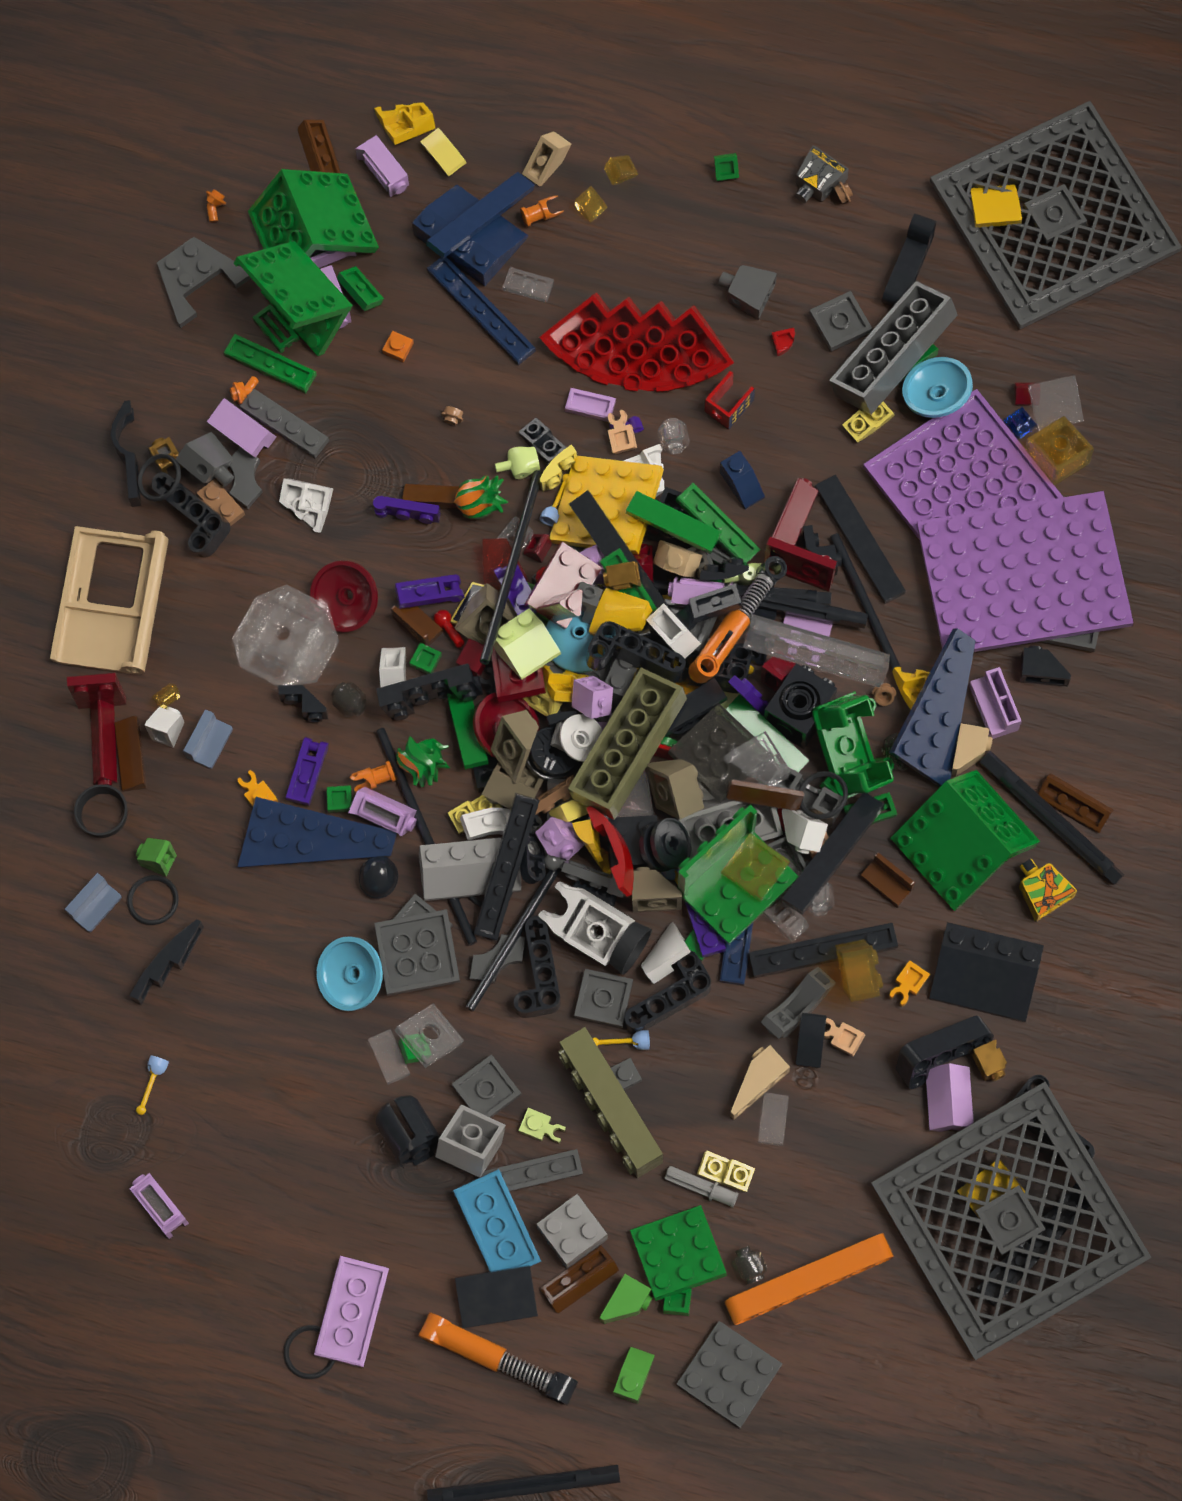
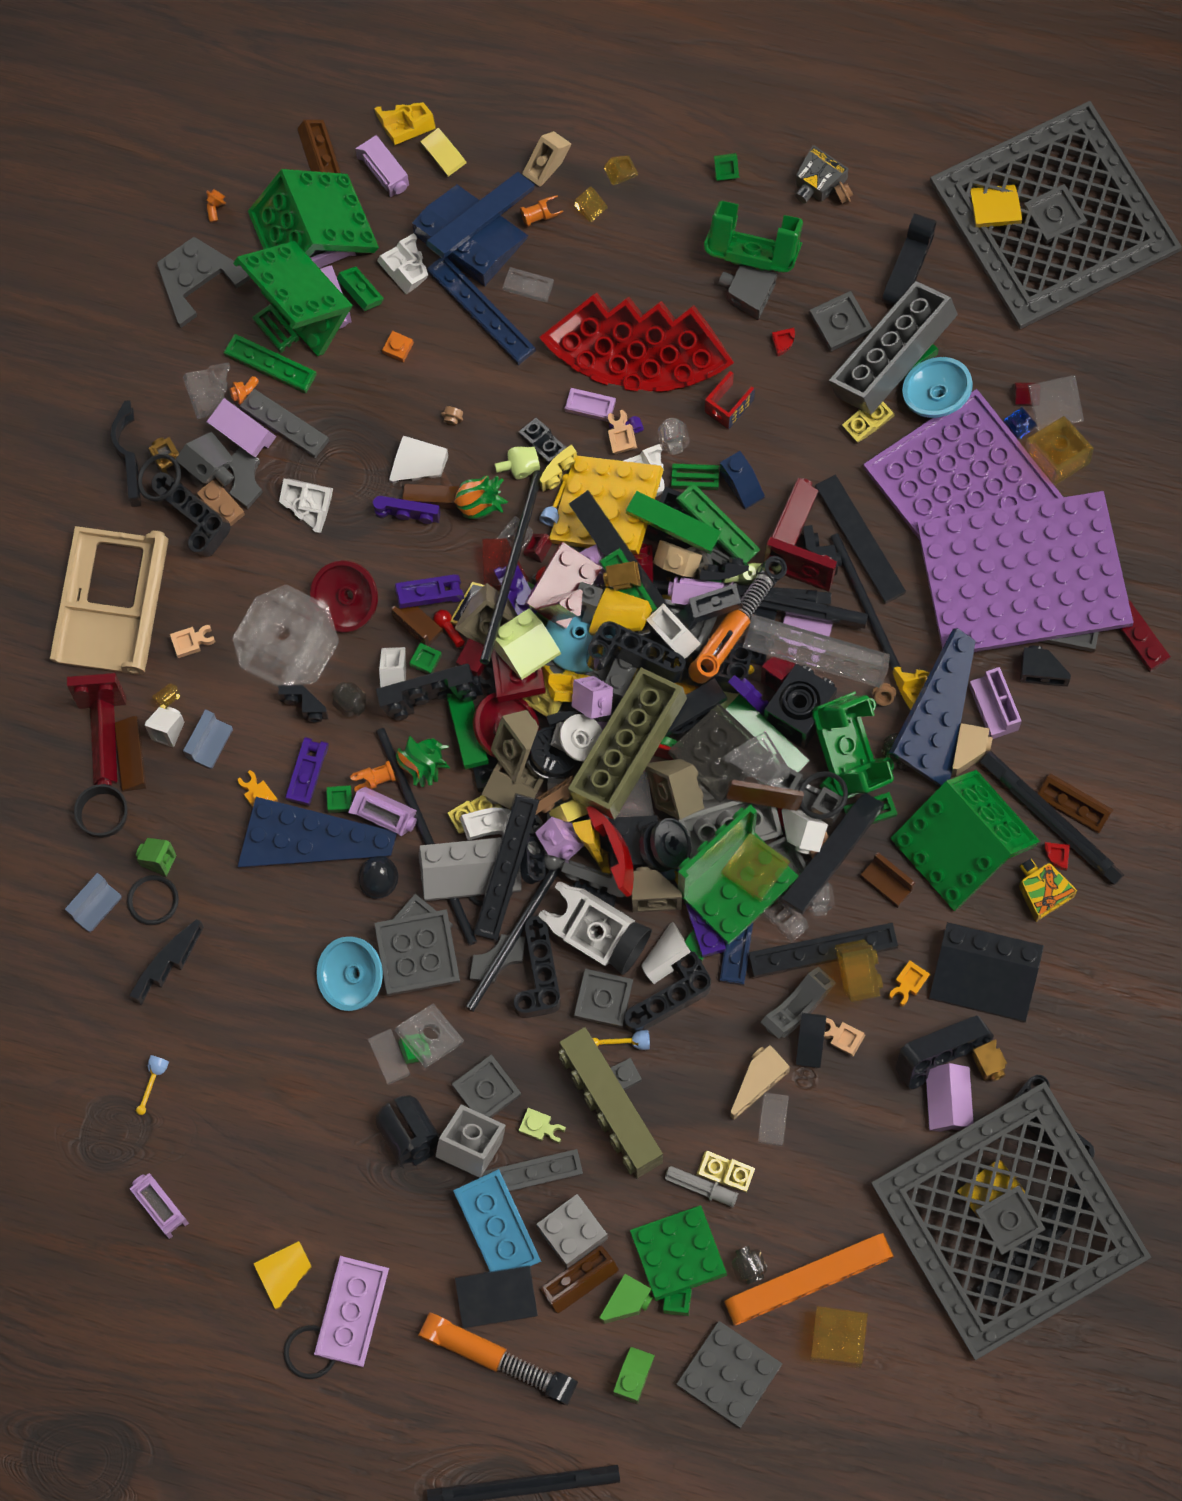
(188, 642): none -> light nougat plate
(207, 388): none -> clear slope
(283, 1272): none -> yellow slope
(405, 264): none -> white slope
(418, 460): none -> white slope
(704, 469): none -> green tile
(750, 249): none -> green container
(838, 1337): none -> clear yellow brick
(1057, 854): none -> red tile
(1144, 641): none -> dark red plate

